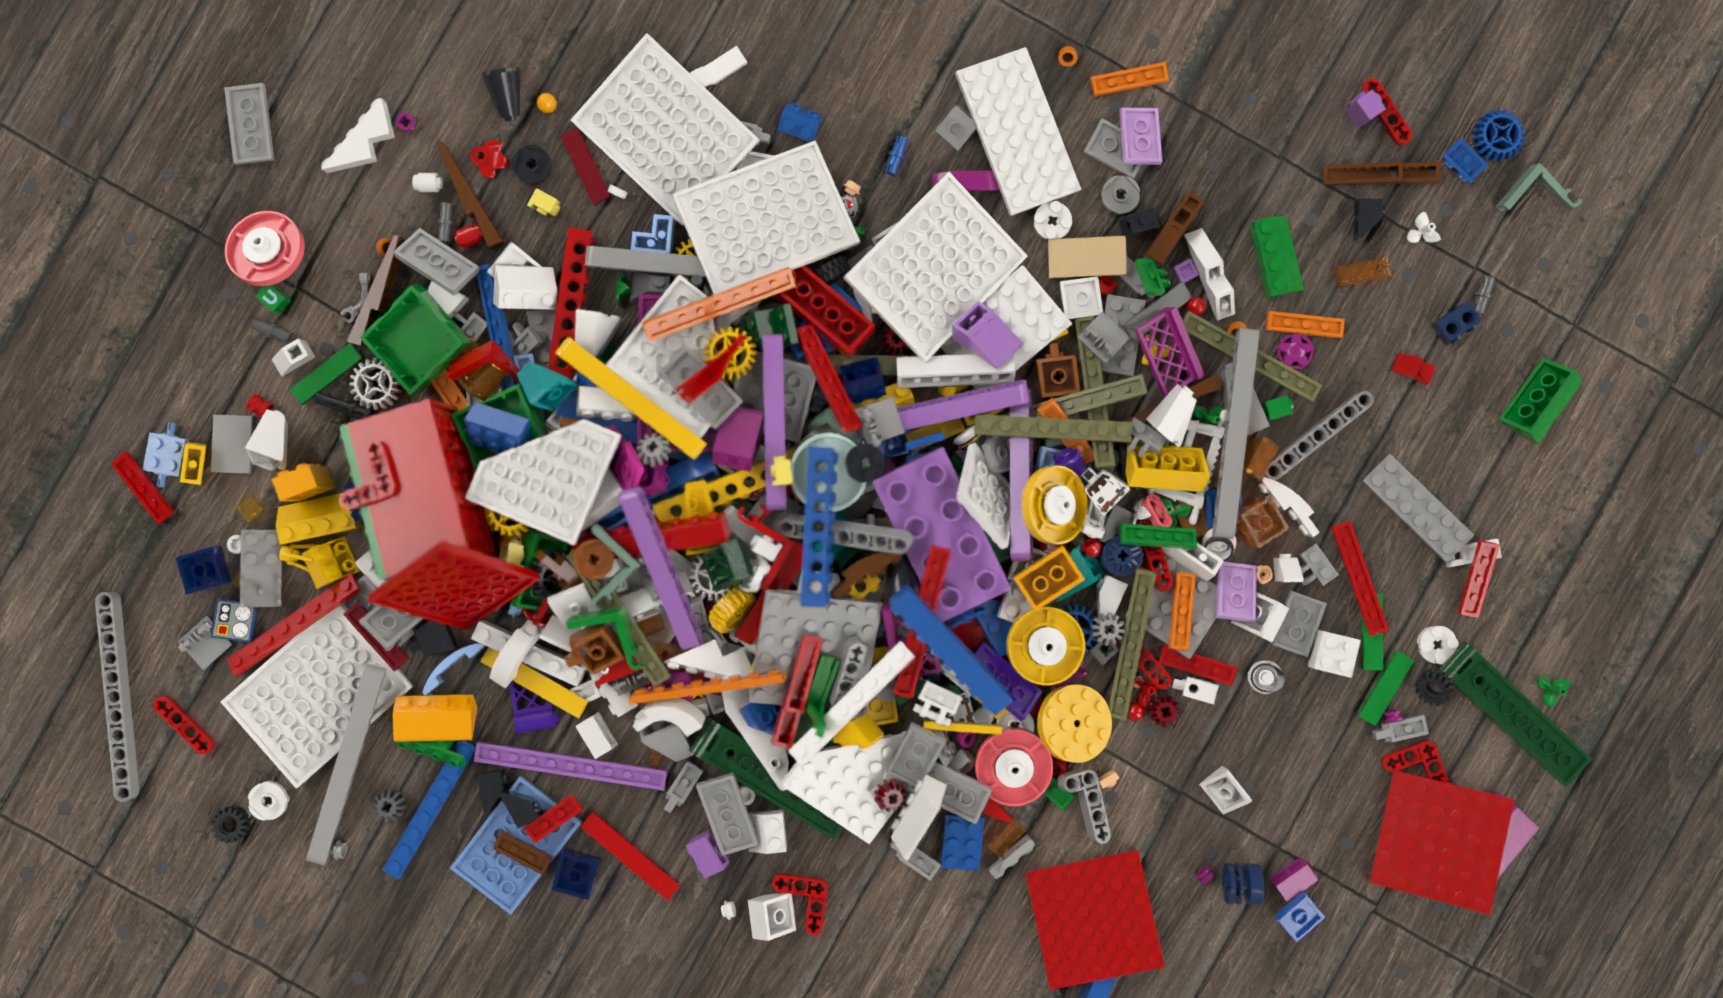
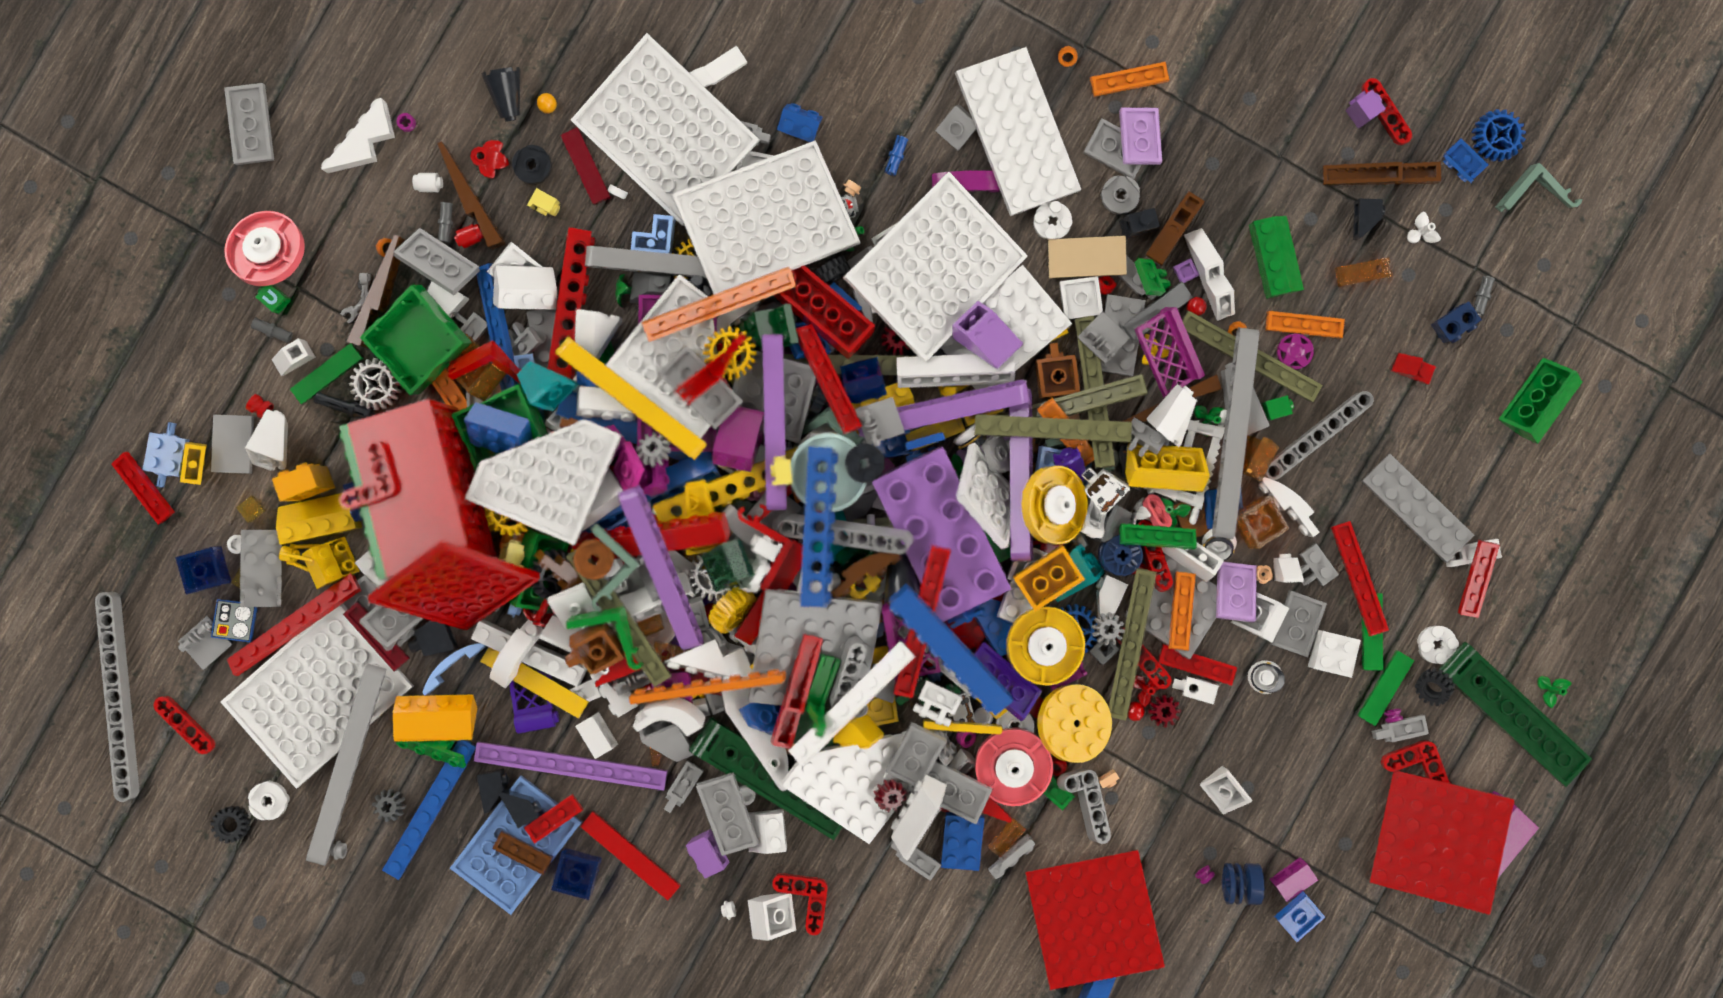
(1092, 547): red piece -> none

